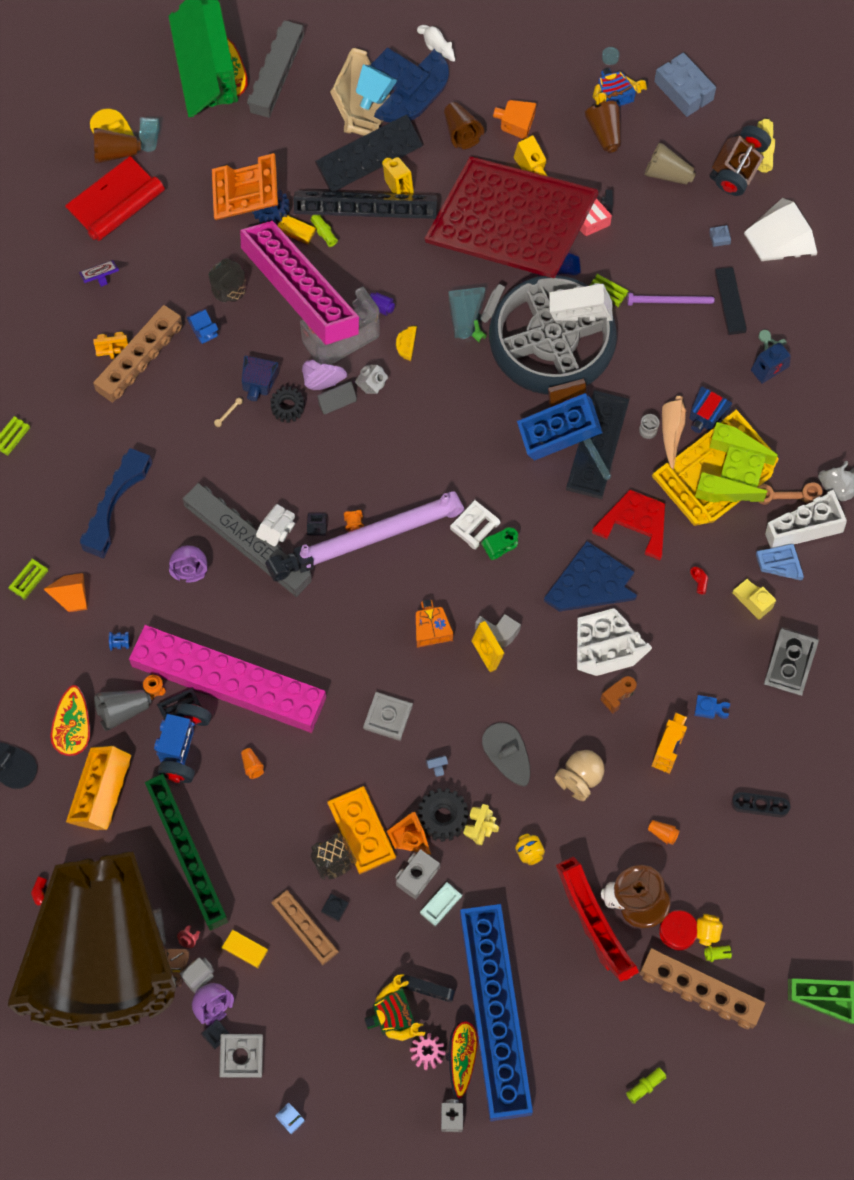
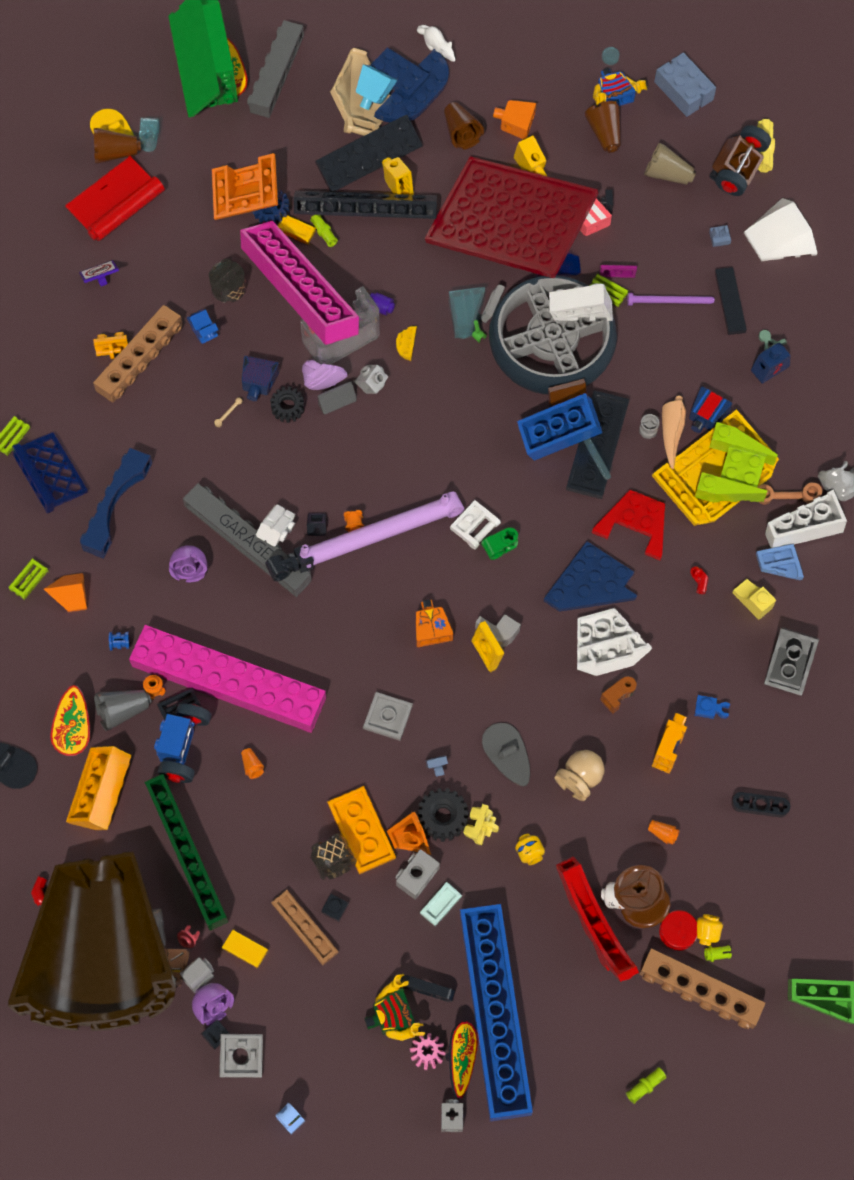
(33, 474): none -> clear blue fence
(621, 271): none -> magenta slope

